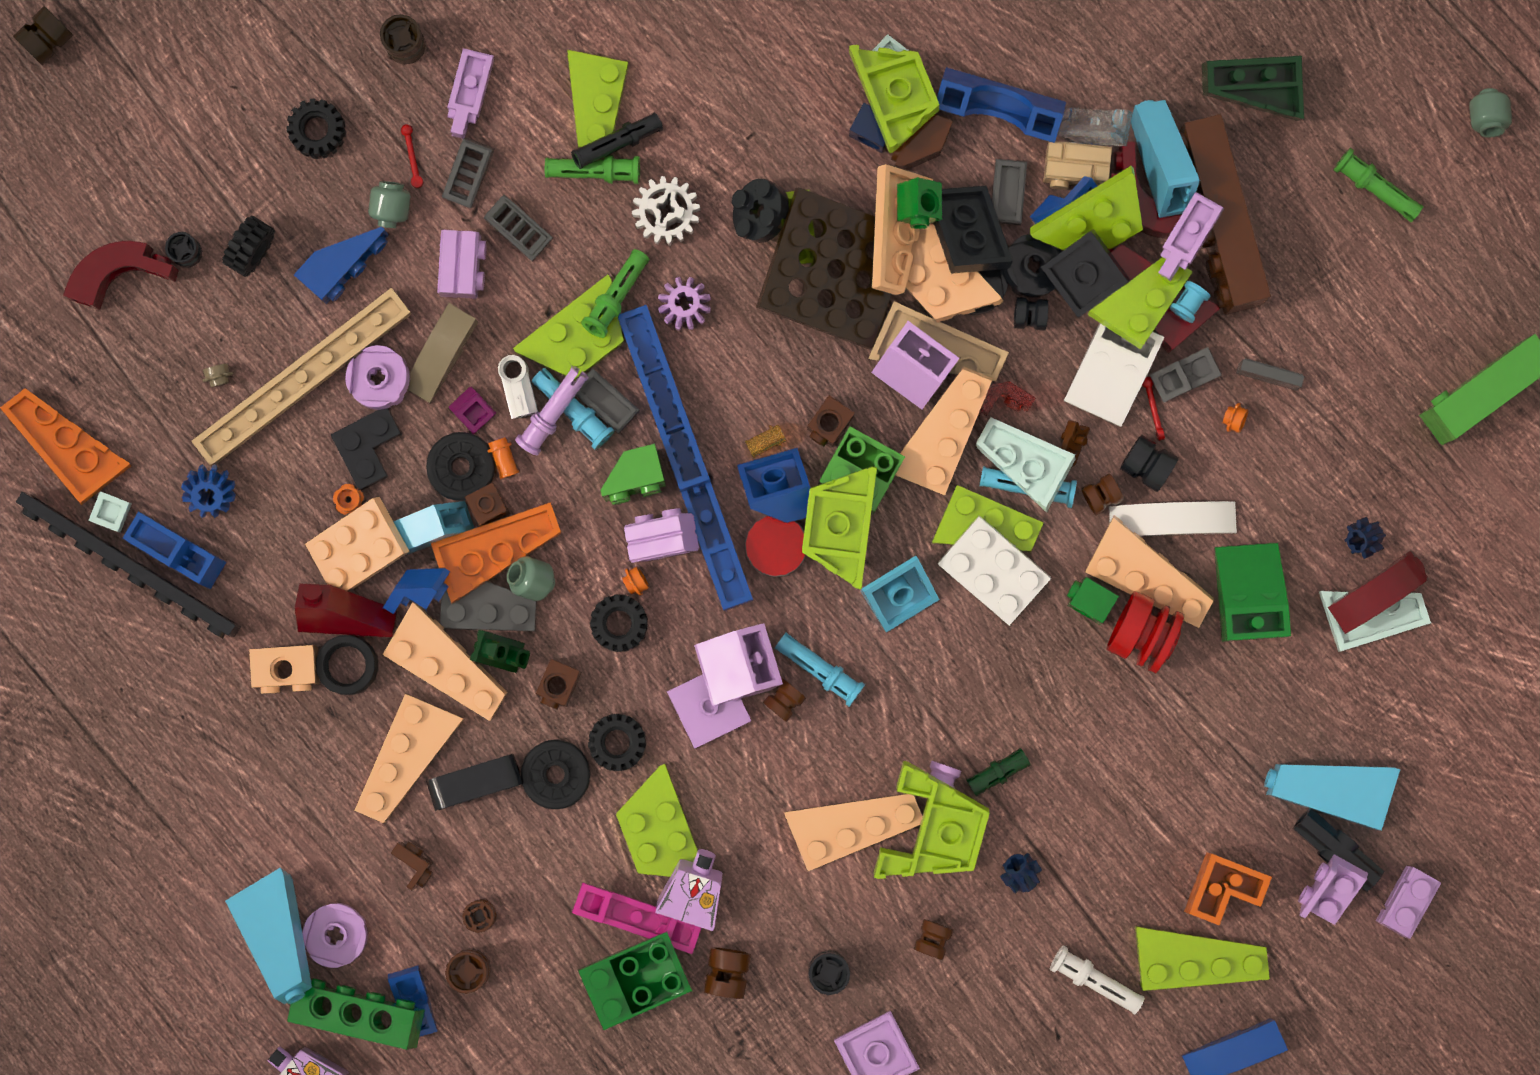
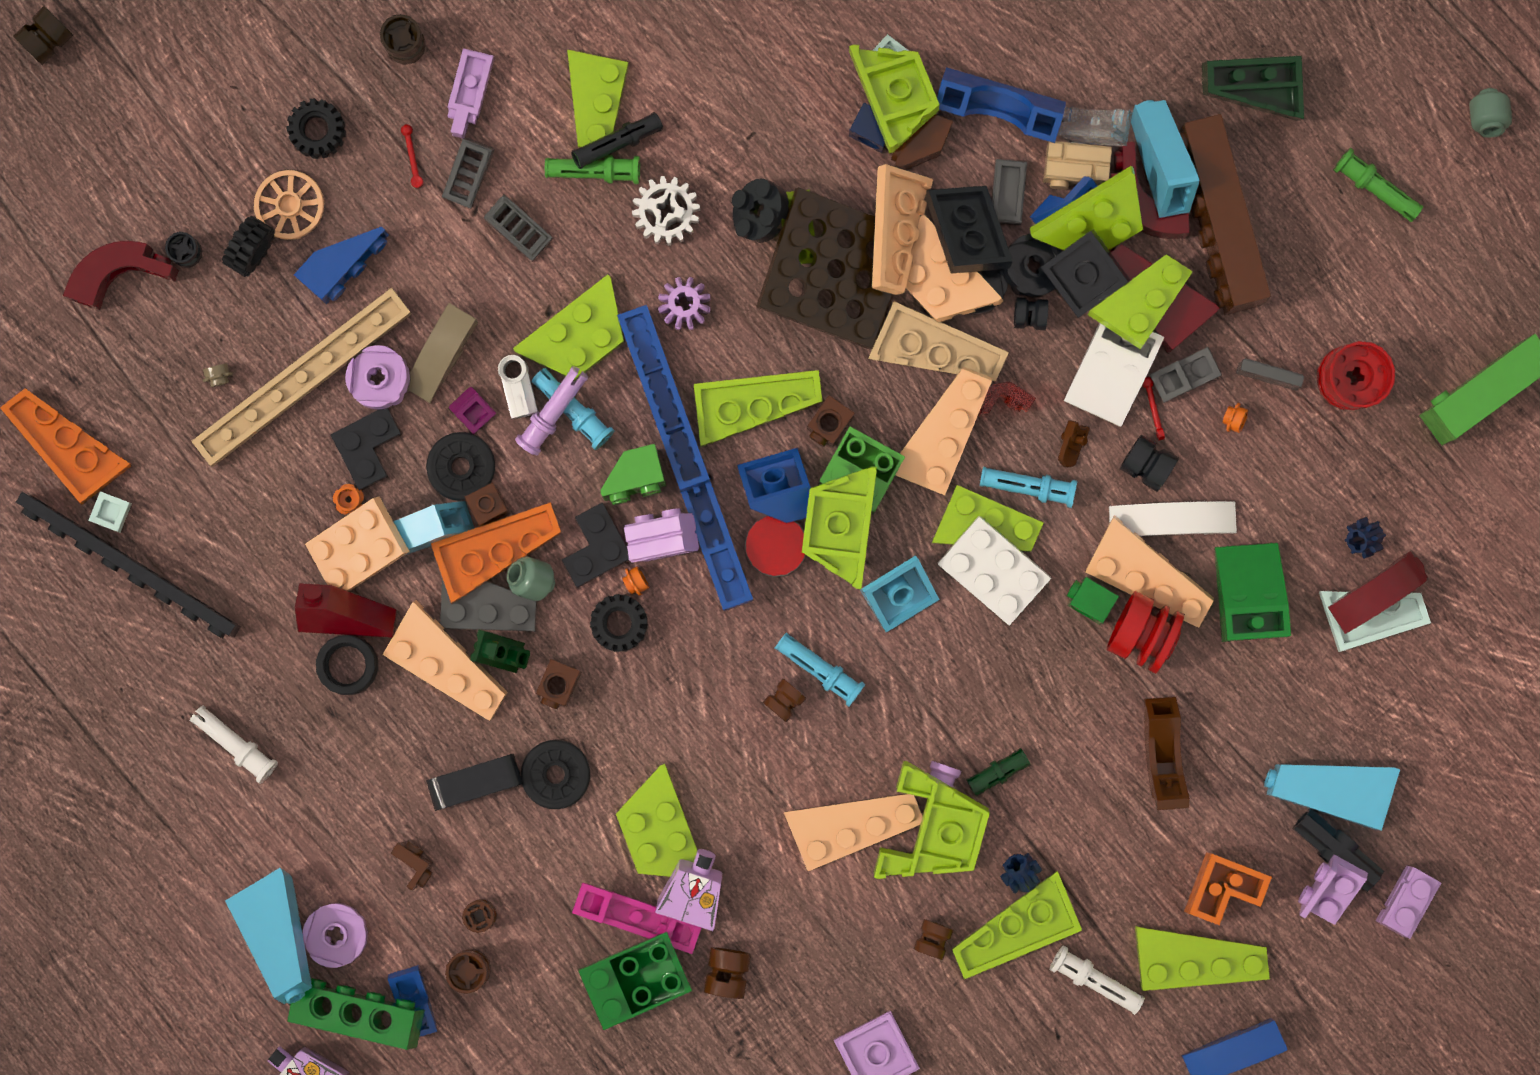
(174, 550): blue slope -> none
(206, 480): blue gear -> none
(245, 753): none -> white pin
(265, 665): light nougat brick -> none
(290, 204): none -> light nougat wheel
(389, 203): sand green head -> none
(410, 746): light nougat wing -> none
(418, 586): blue slope -> none
(460, 264): lavender brick -> none
(503, 457): orange pin -> none
(603, 756): black tyre -> none
(604, 551): none -> black plate
(607, 401): dark grey tile -> none
(610, 306): bright green pin -> none
(702, 719): lavender plate -> none
(738, 664): slope -> none
(745, 403): none -> lime wing
(766, 441): clear yellow pin -> none
(829, 972): black wheel -> none
(915, 365): lavender slope -> none
(919, 202): green brick -> none
(1022, 927): none -> lime wing
(1026, 460): light aqua wing -> none
(1105, 489): reddish brown wheel -> none
(1163, 753): none -> reddish brown arch
(1189, 234): lavender hinge -> none
(1189, 301): medium azure bush -> none
(1371, 367): none -> red wheel

